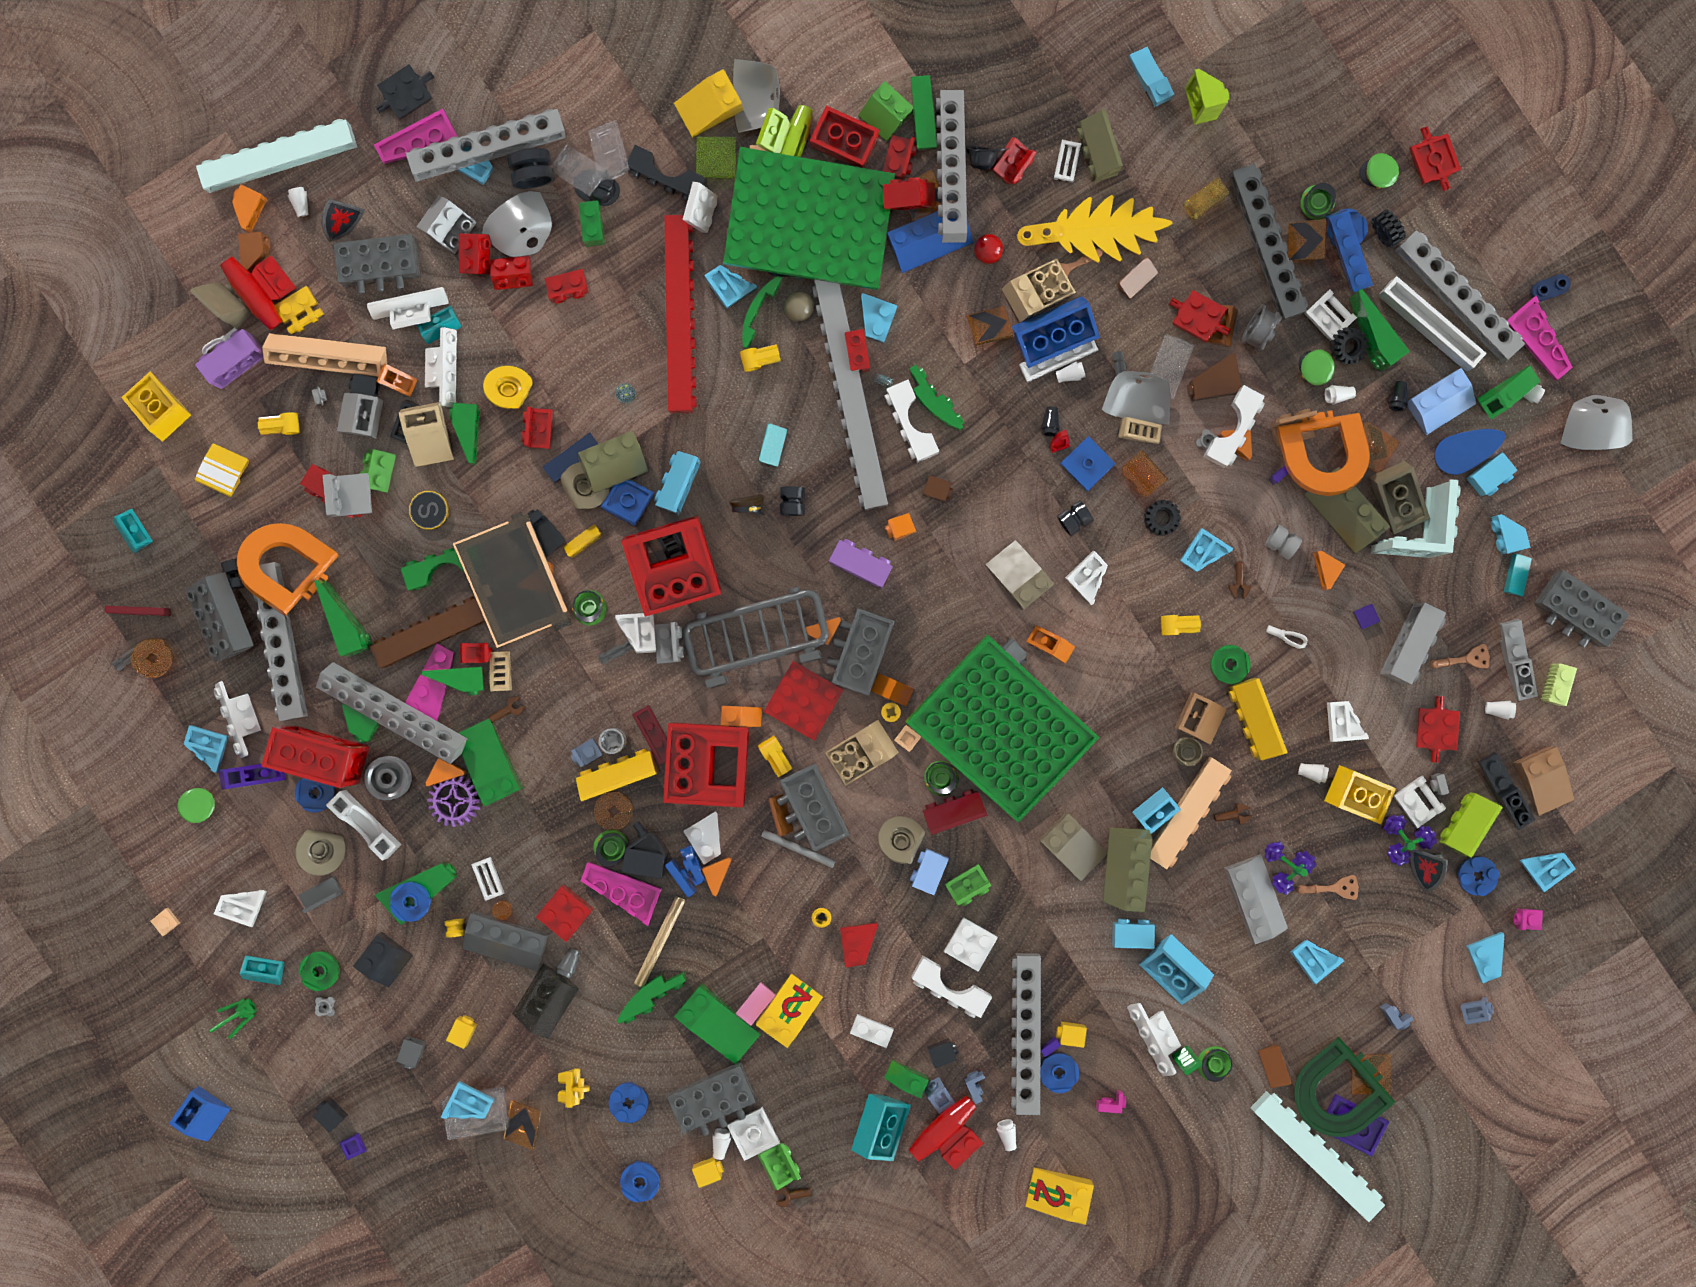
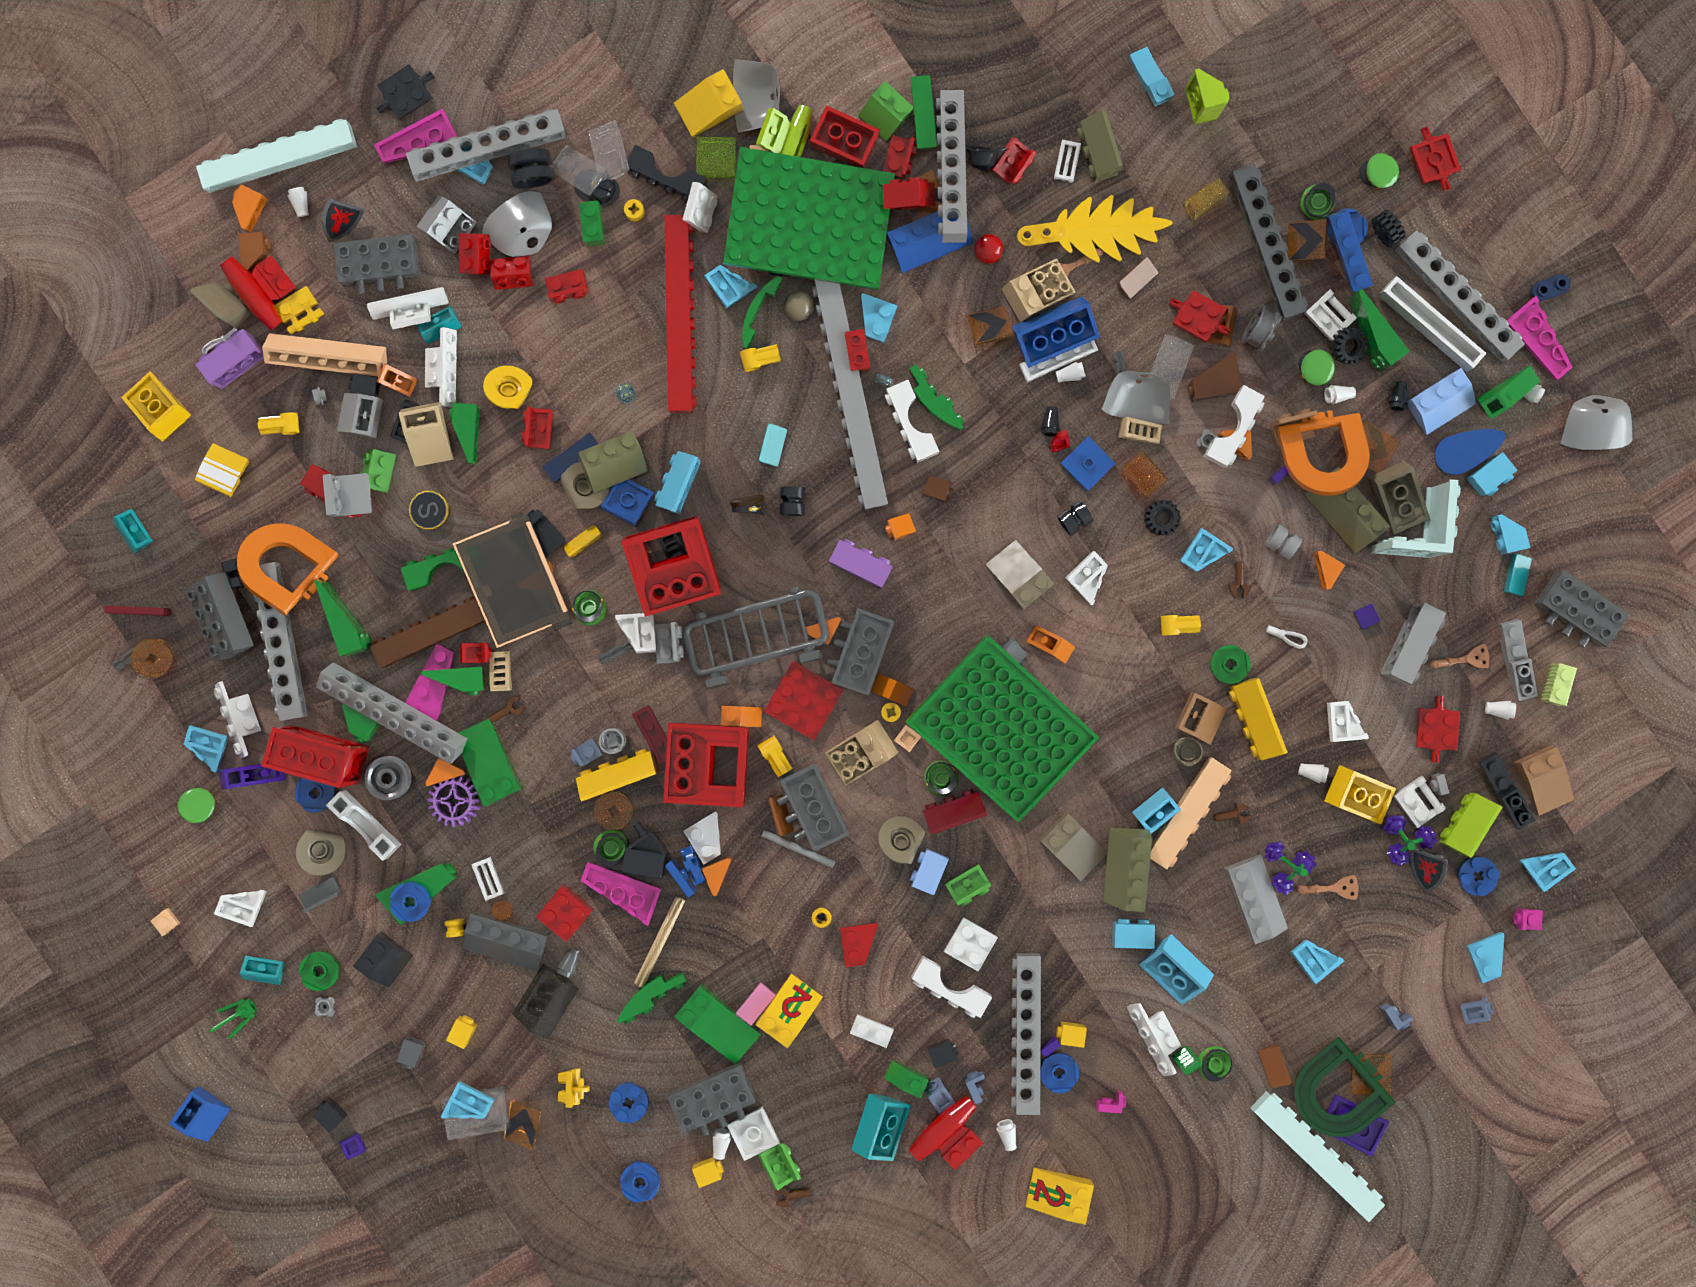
(636, 213): none -> yellow wheel

